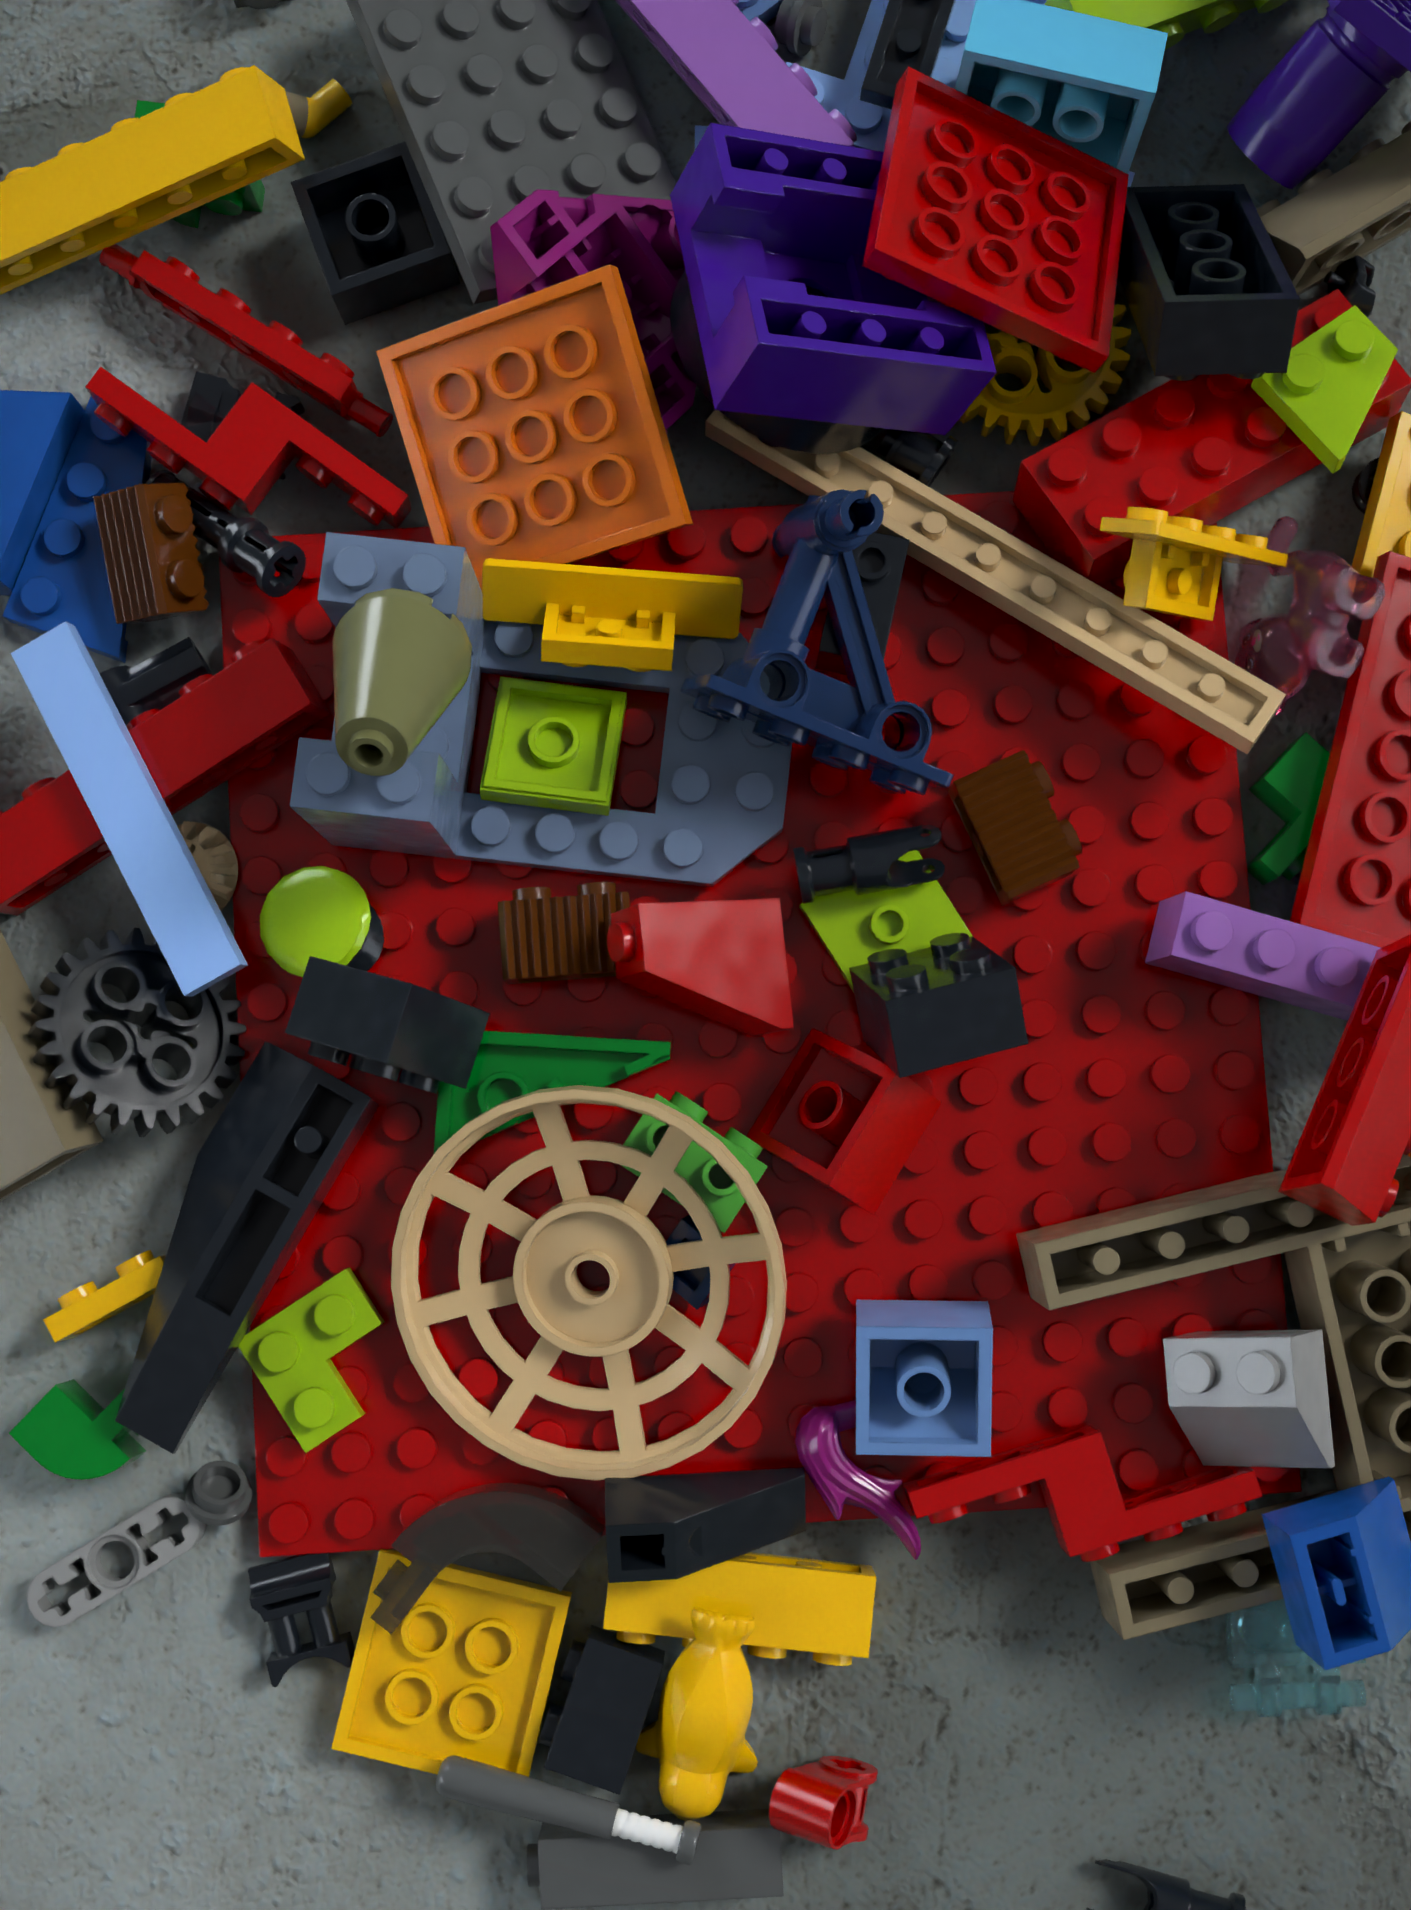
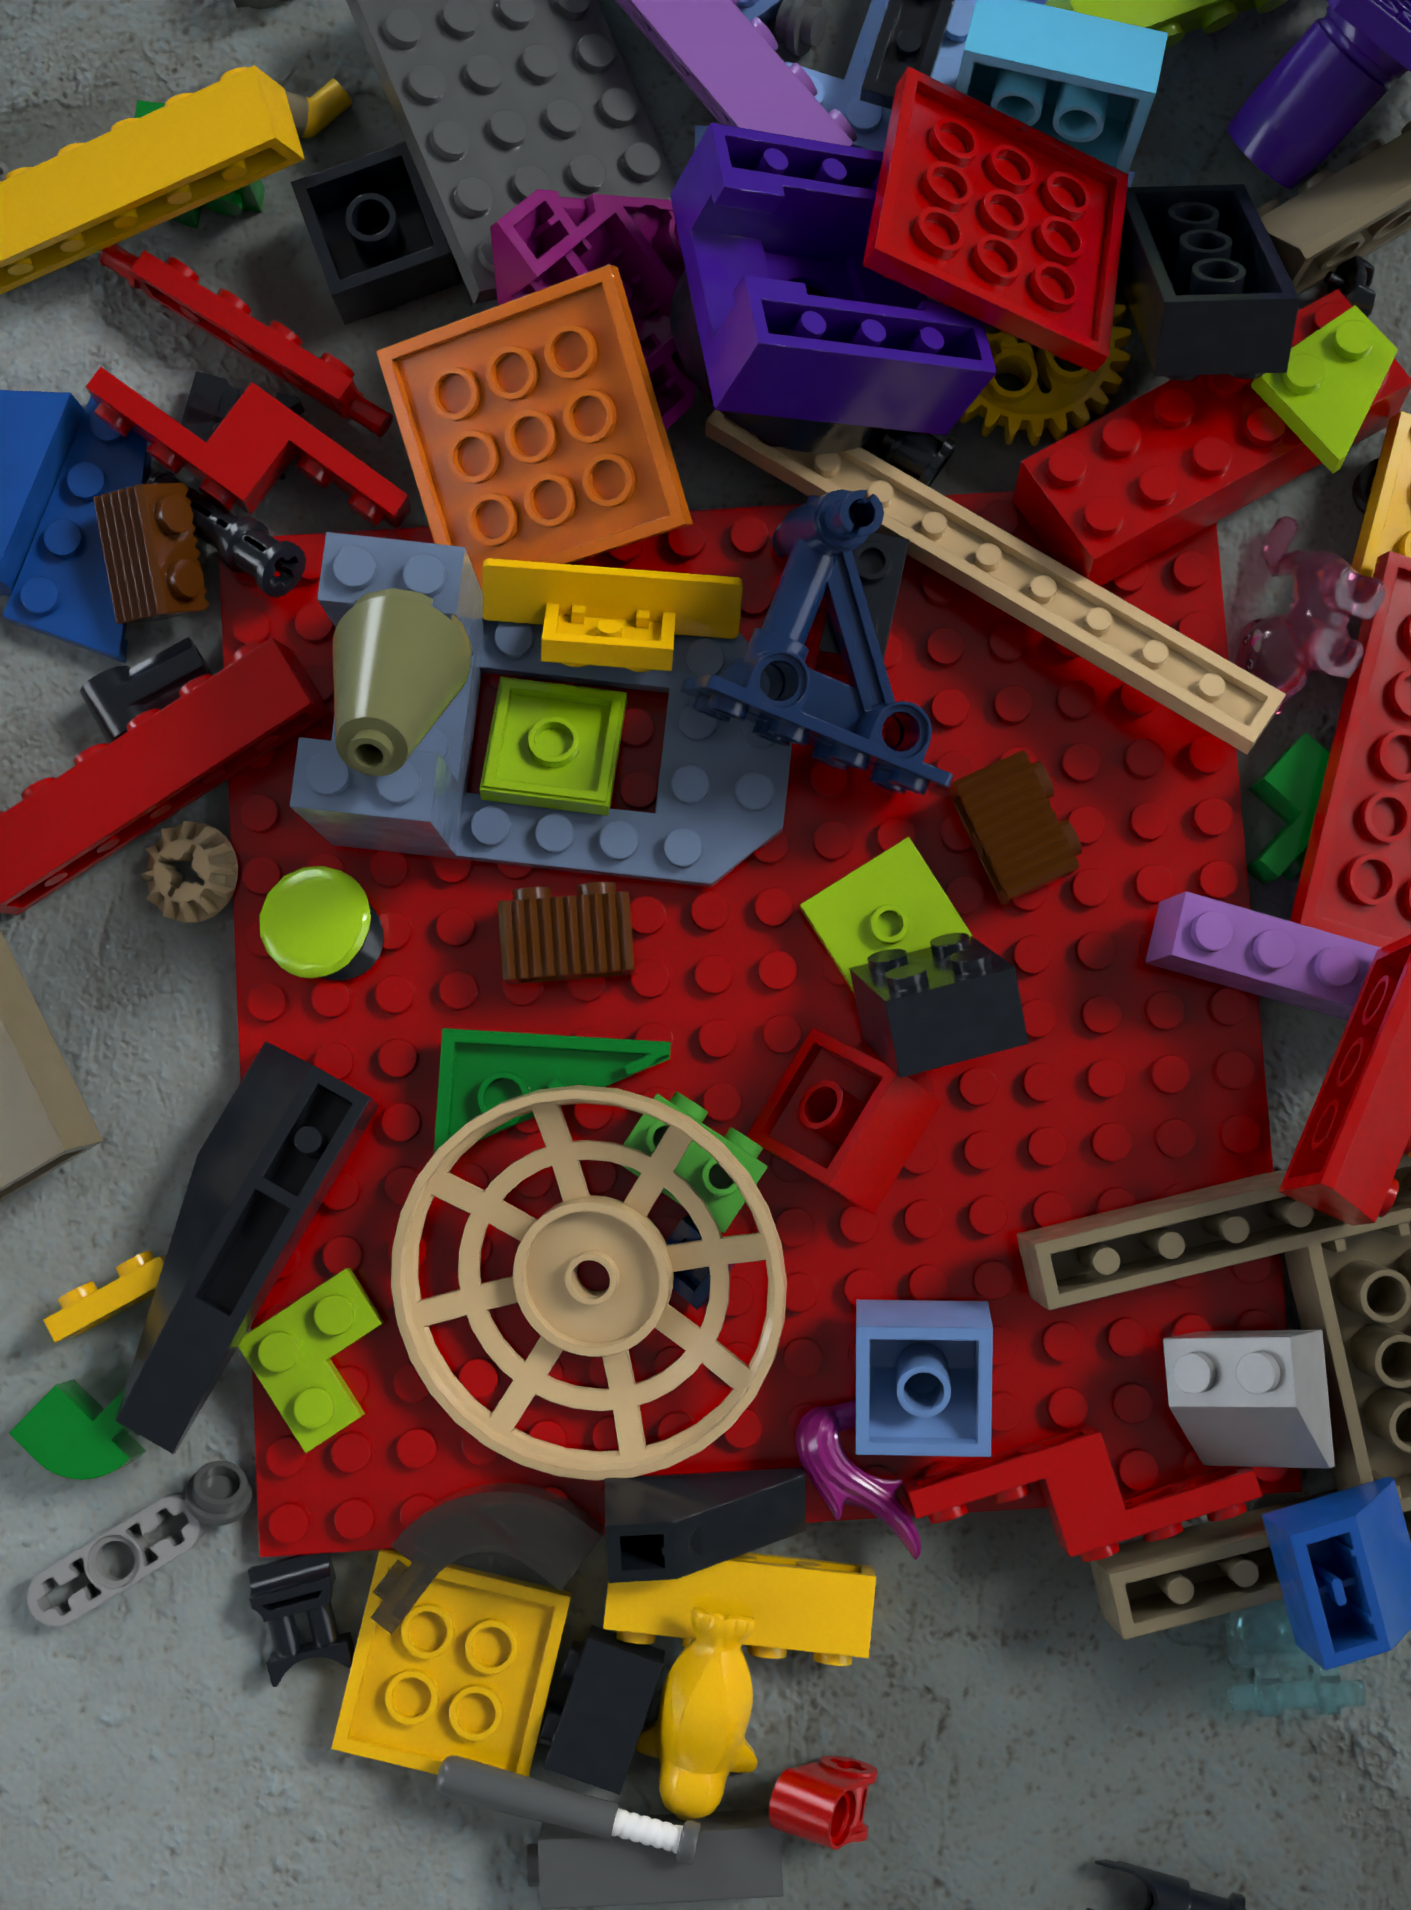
(129, 809): light blue tile -> none
(130, 1084): black gear -> none
(386, 1026): black brick -> none
(708, 958): red slope -> none
(868, 863): black piece -> none
(1180, 560): yellow bracket -> none

